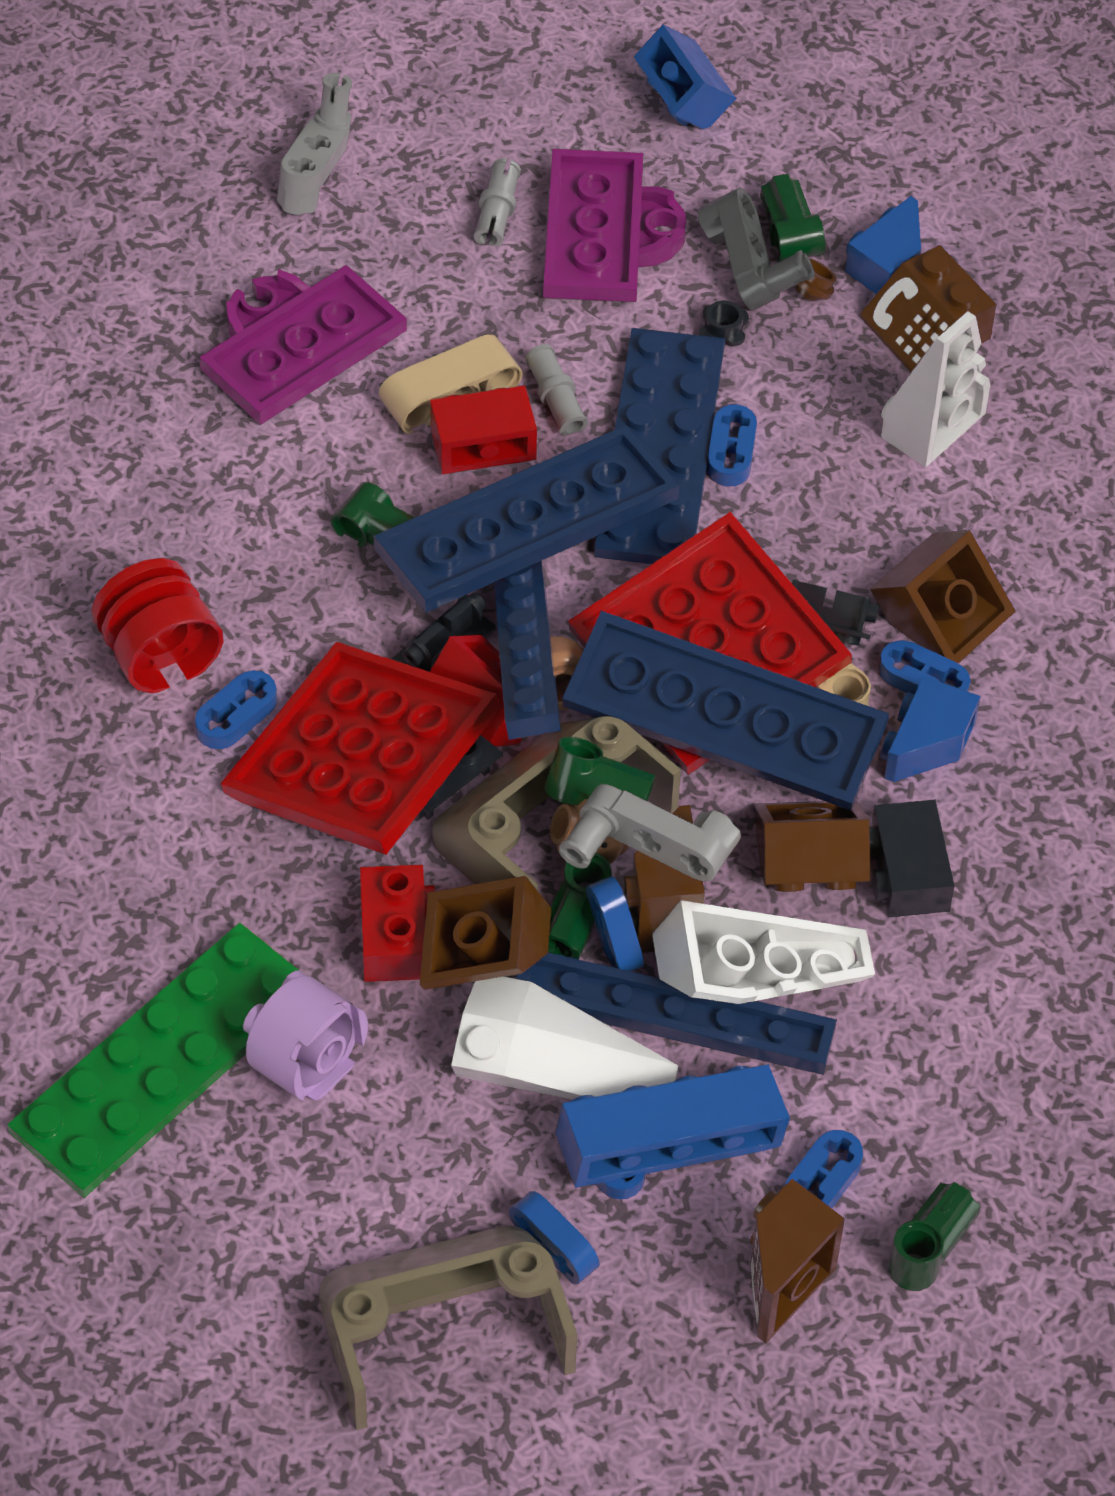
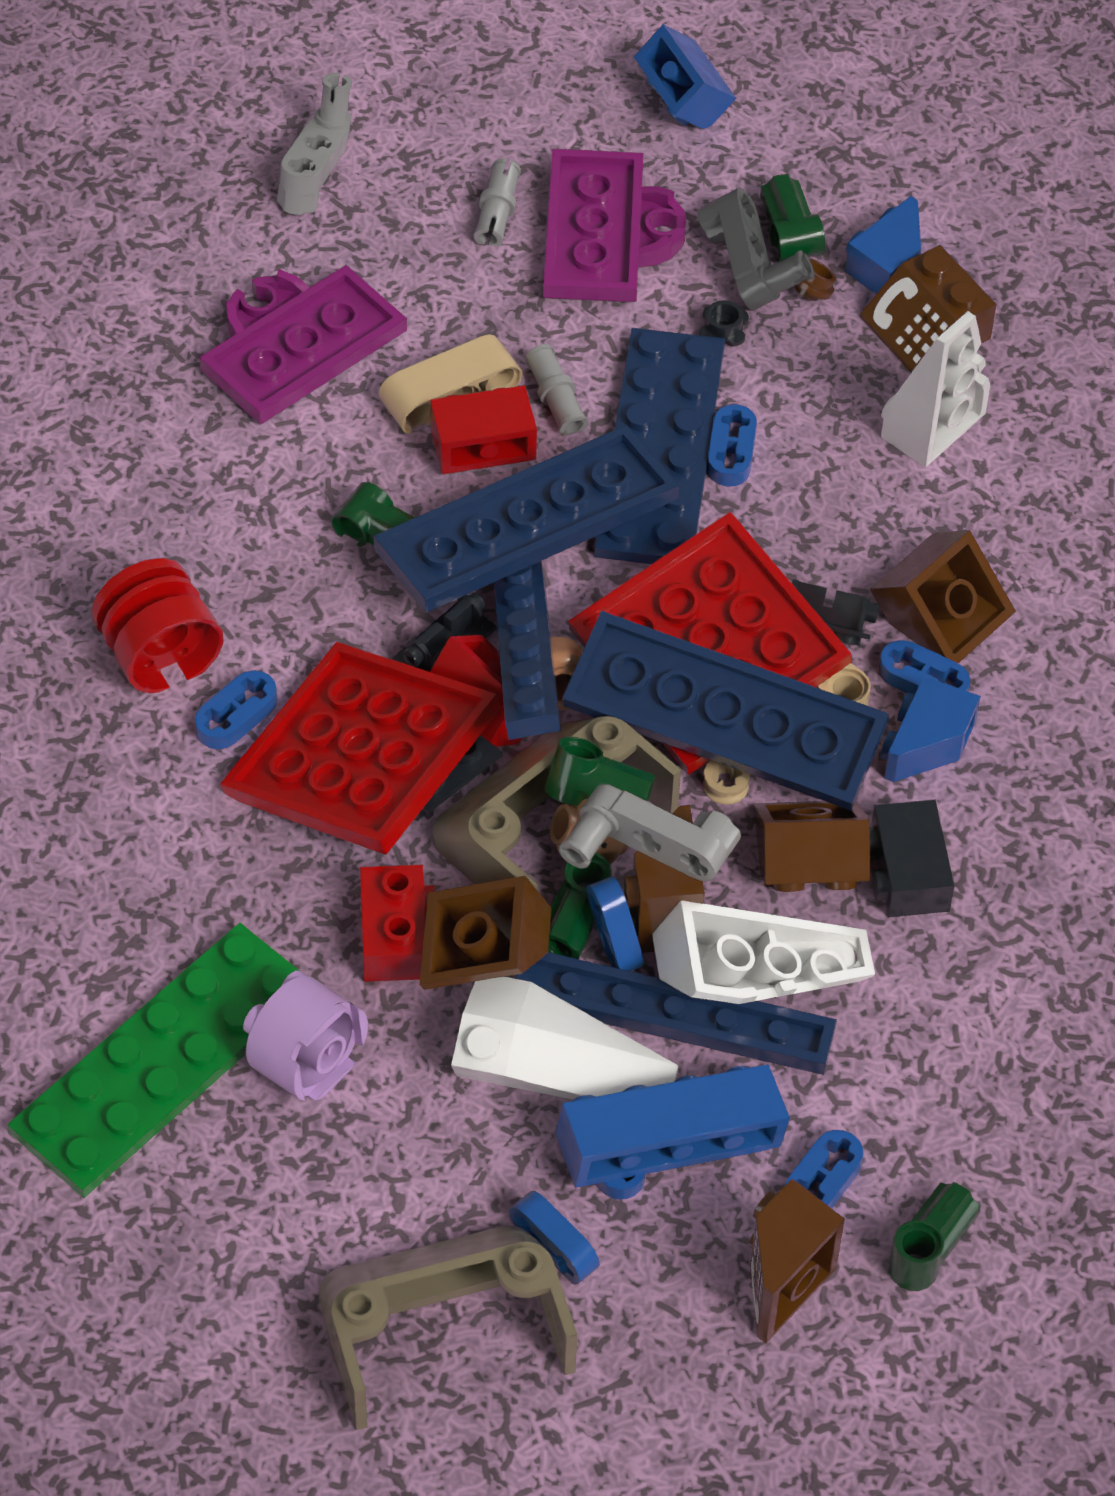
(720, 793): none -> tan bush

